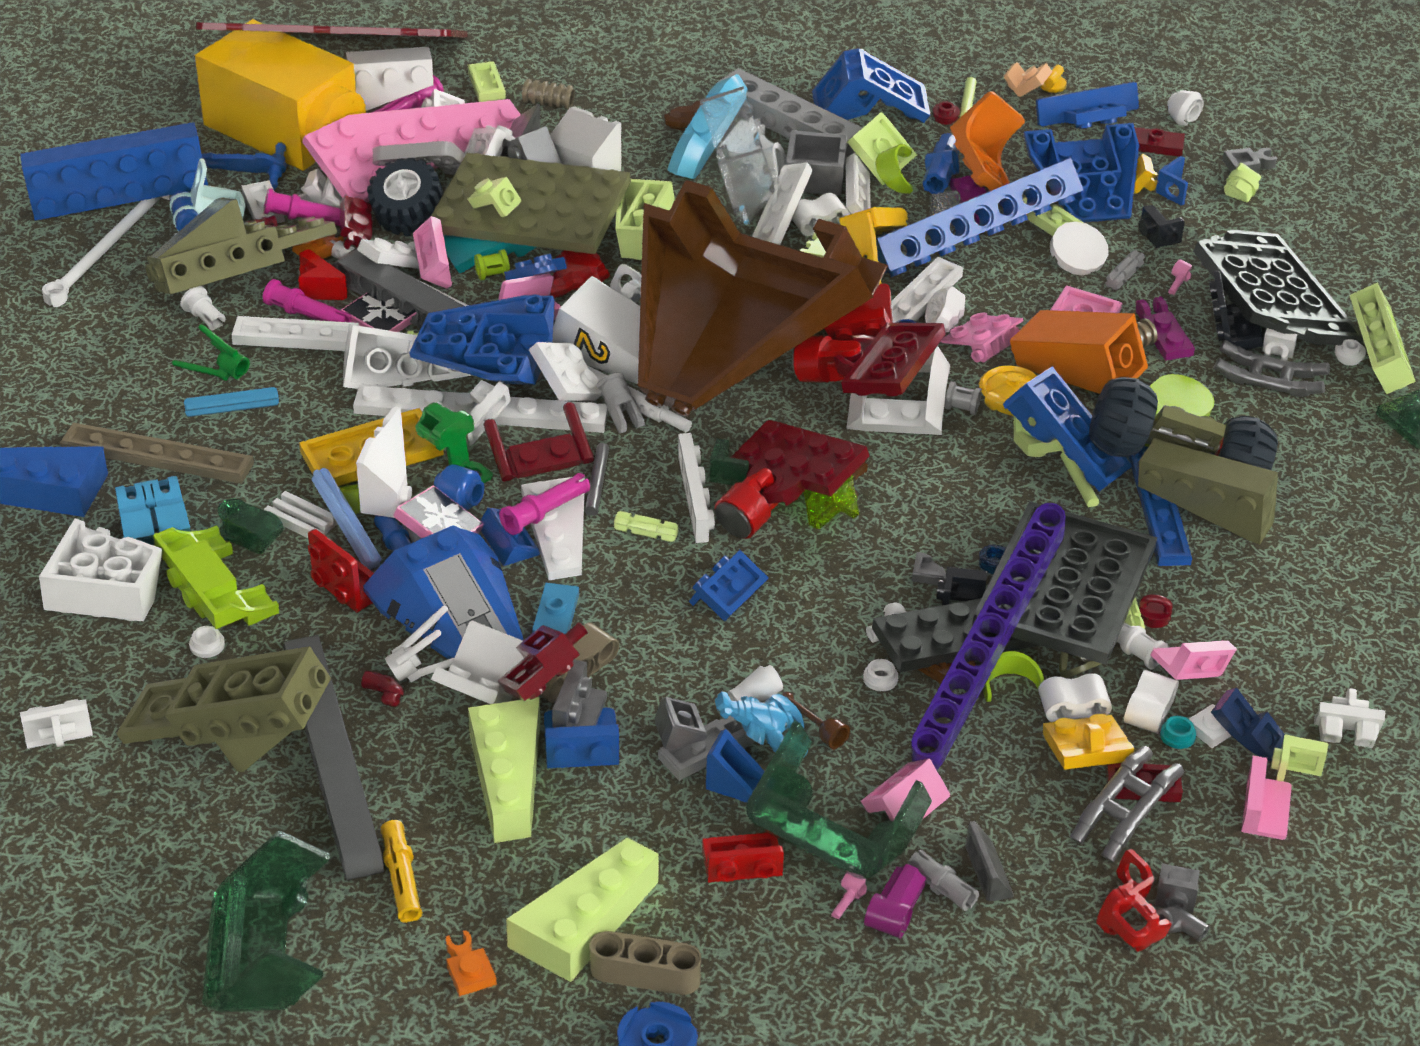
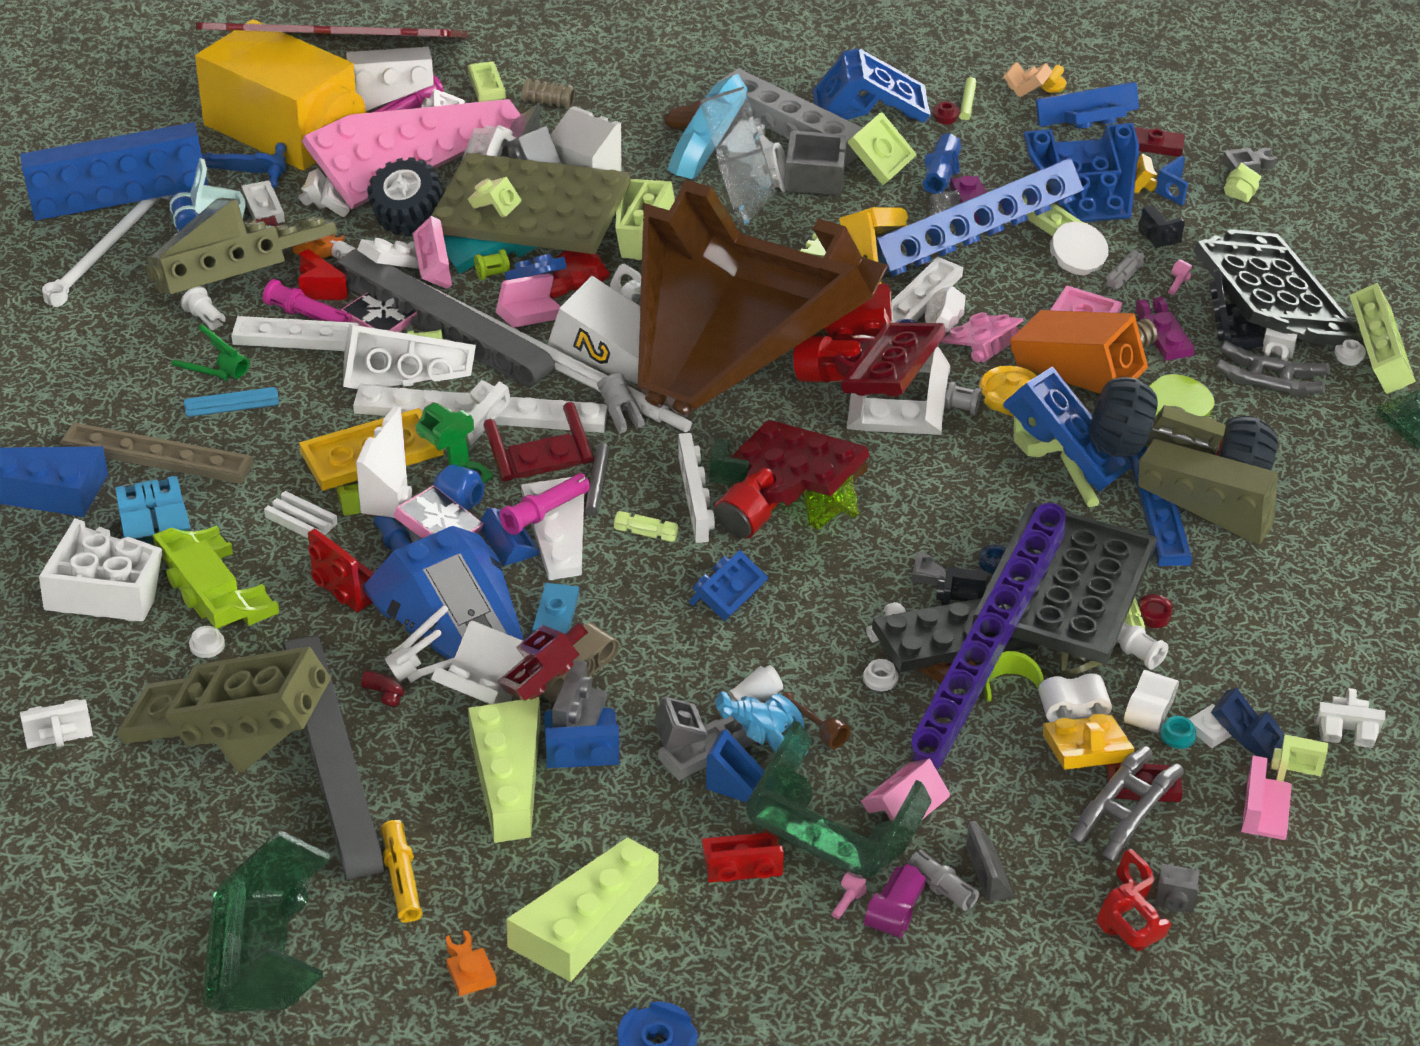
(248, 525): clear green piece -> none
(295, 207): dark pink pin -> none
(346, 518): light blue axle -> none
(355, 221): dark red plate -> none
(441, 153): light grey beam -> none
(488, 338): blue wedge -> none
(566, 371): white plate -> none
(645, 962): dark tan beam -> none
(783, 203): white plate -> none
(826, 207): white axle -> none
(857, 185): white tile -> none
(889, 170): lime helmet -> none
(982, 136): orange bracket -> none
(1184, 922): flat silver arm -> none
(1185, 106): white cone -> none
(1195, 659): bright pink panel -> none

